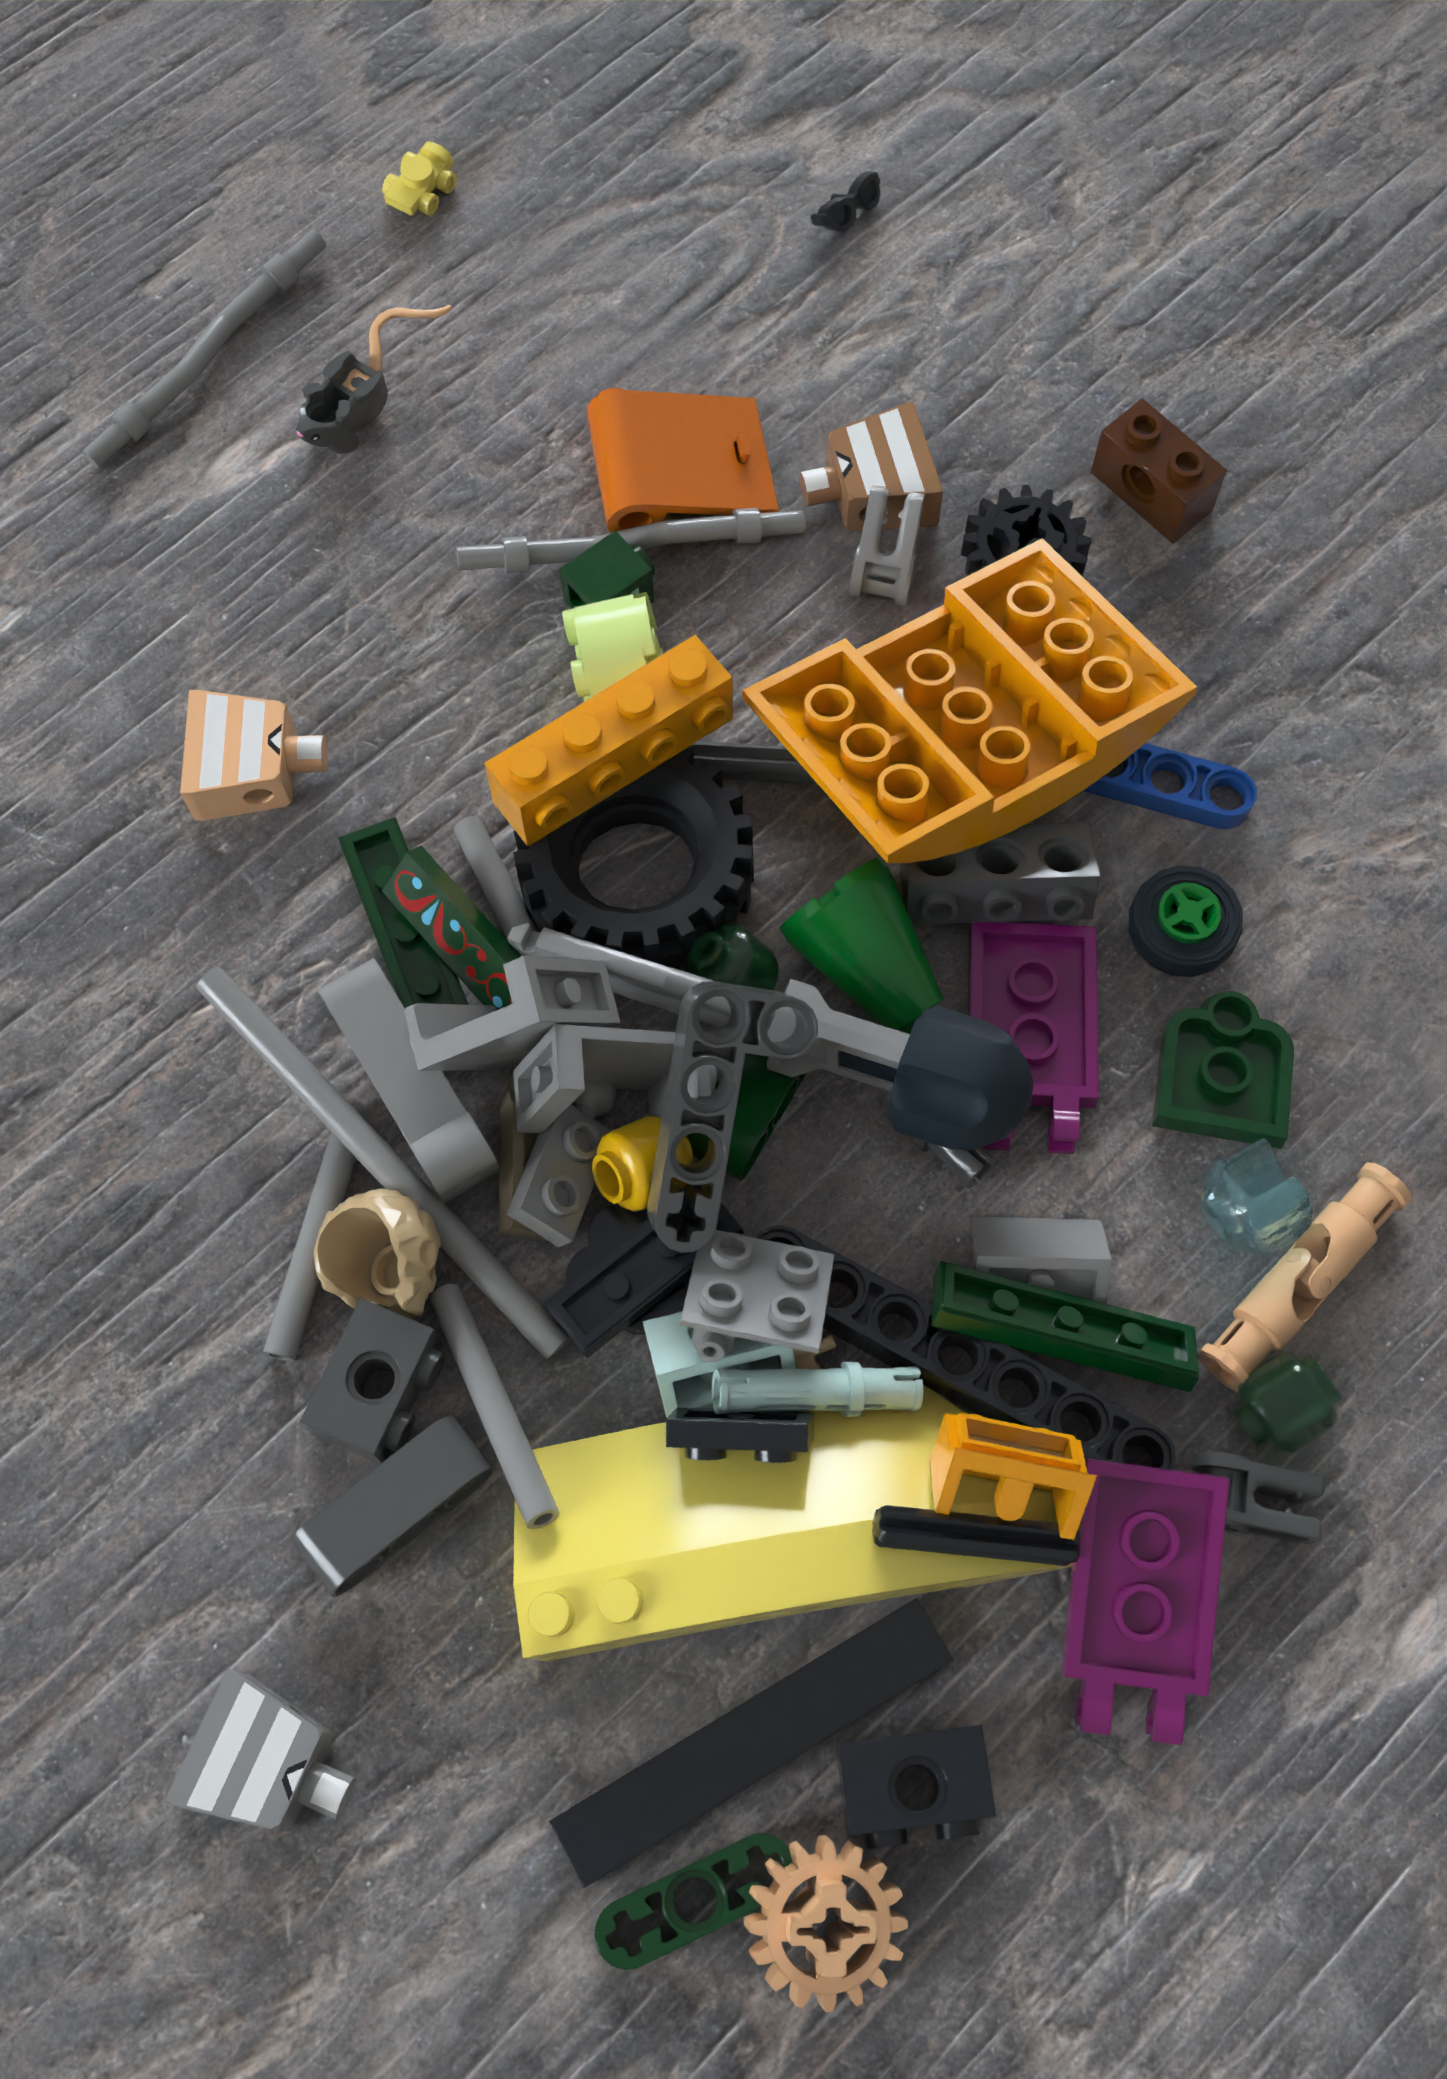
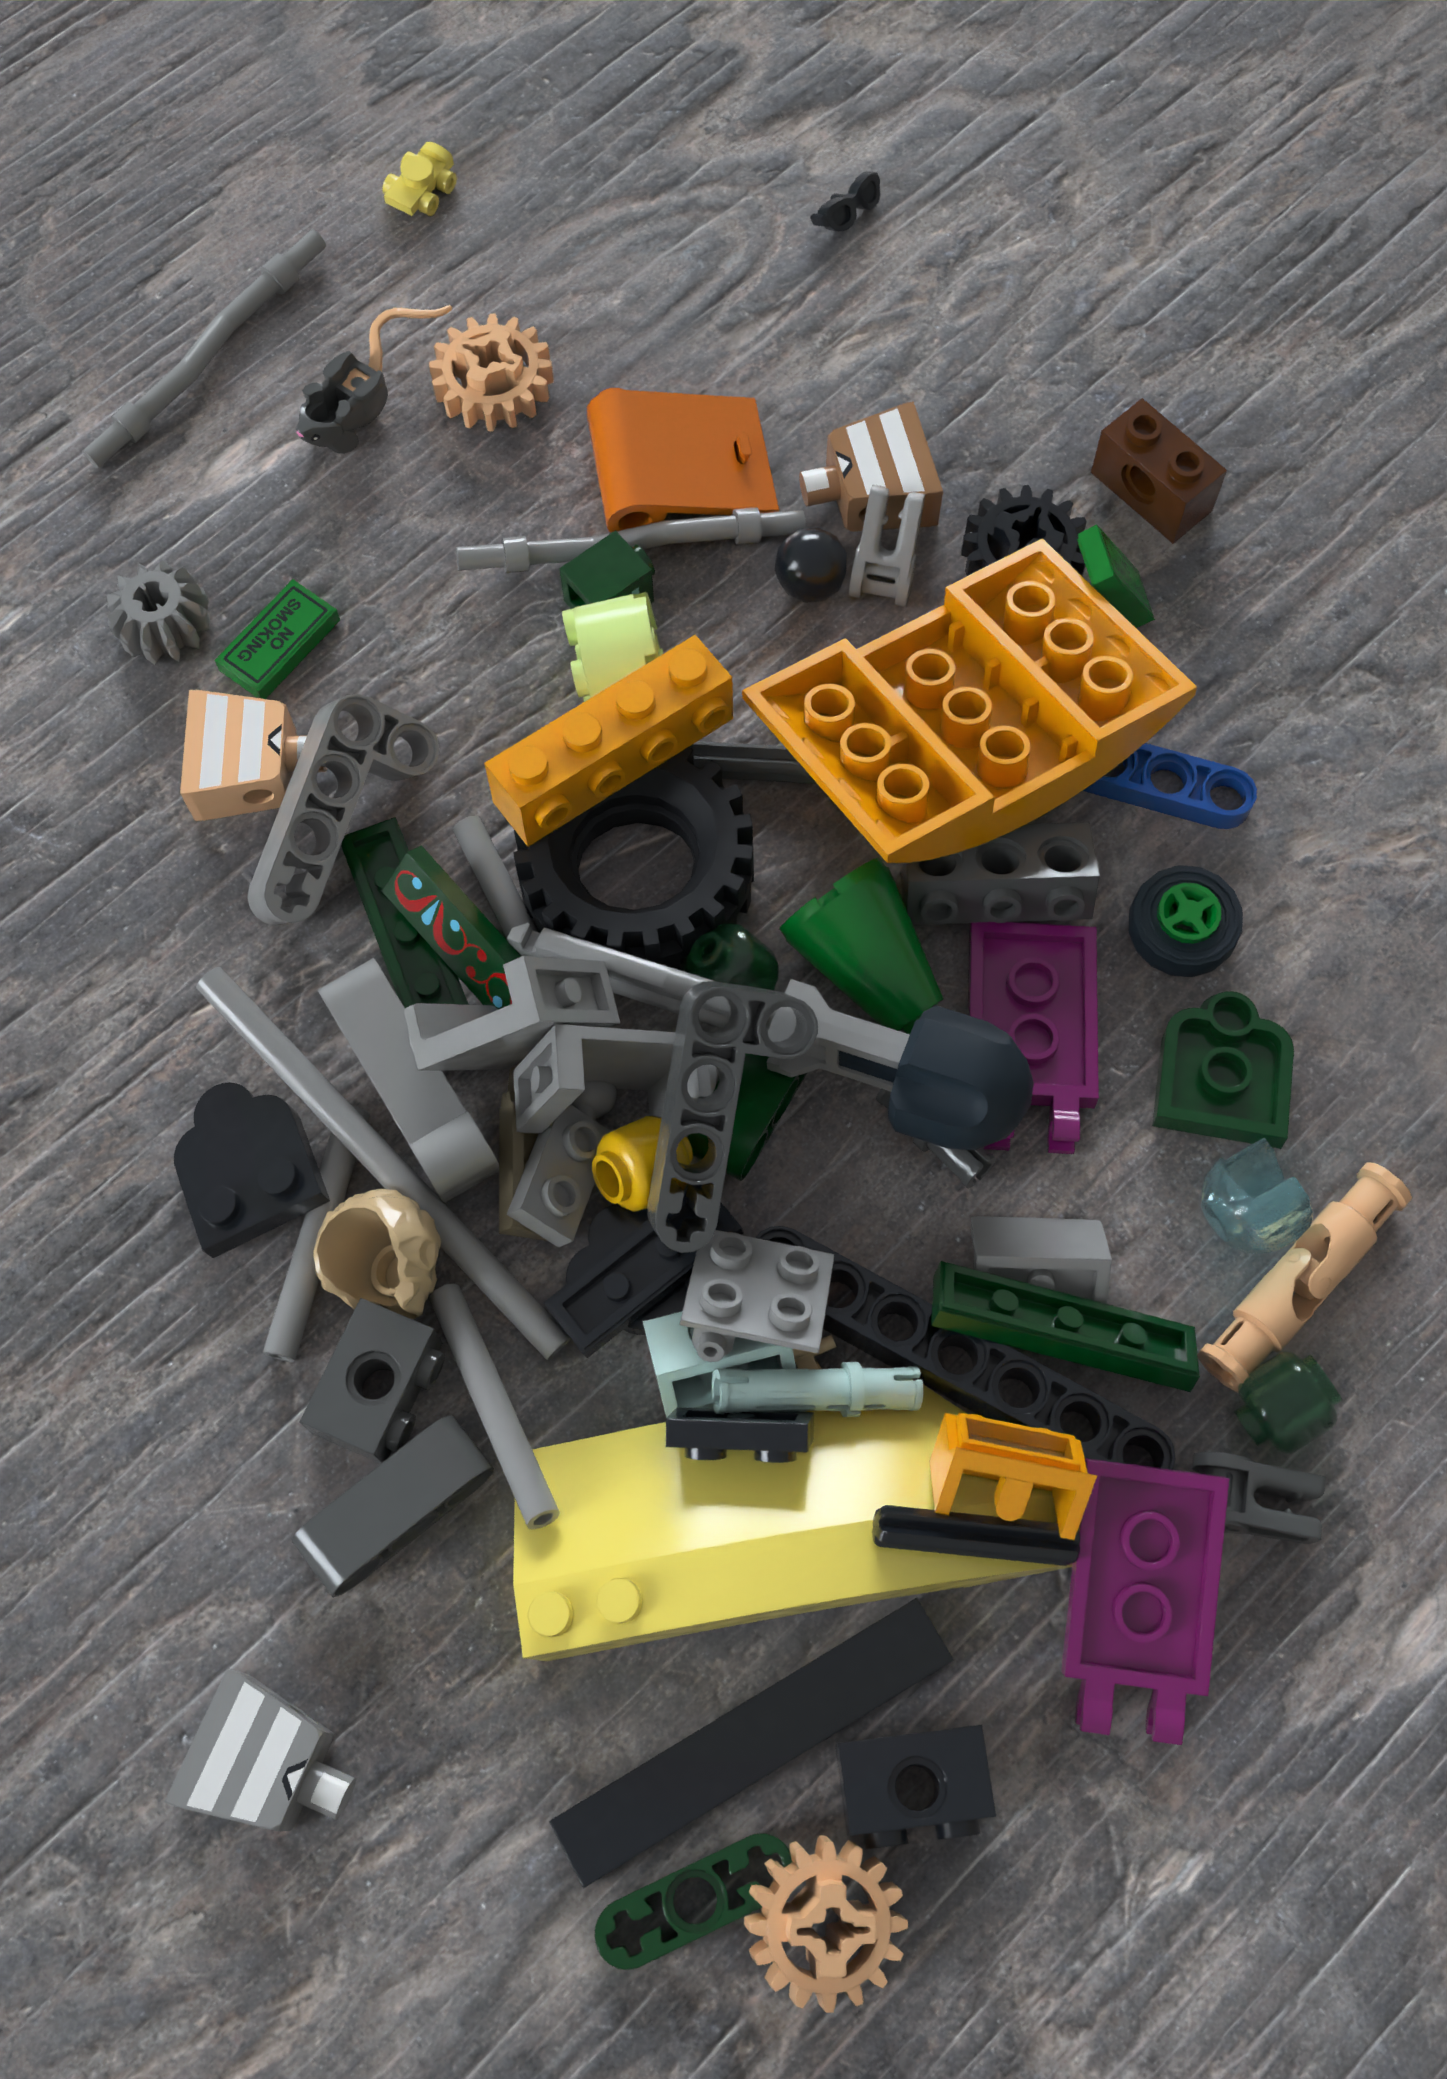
(158, 612): none -> light grey gear
(245, 1167): none -> black plate
(277, 640): none -> green tile
(326, 815): none -> light grey beam
(491, 372): none -> light nougat gear
(811, 564): none -> black piece
(1114, 576): none -> green tile

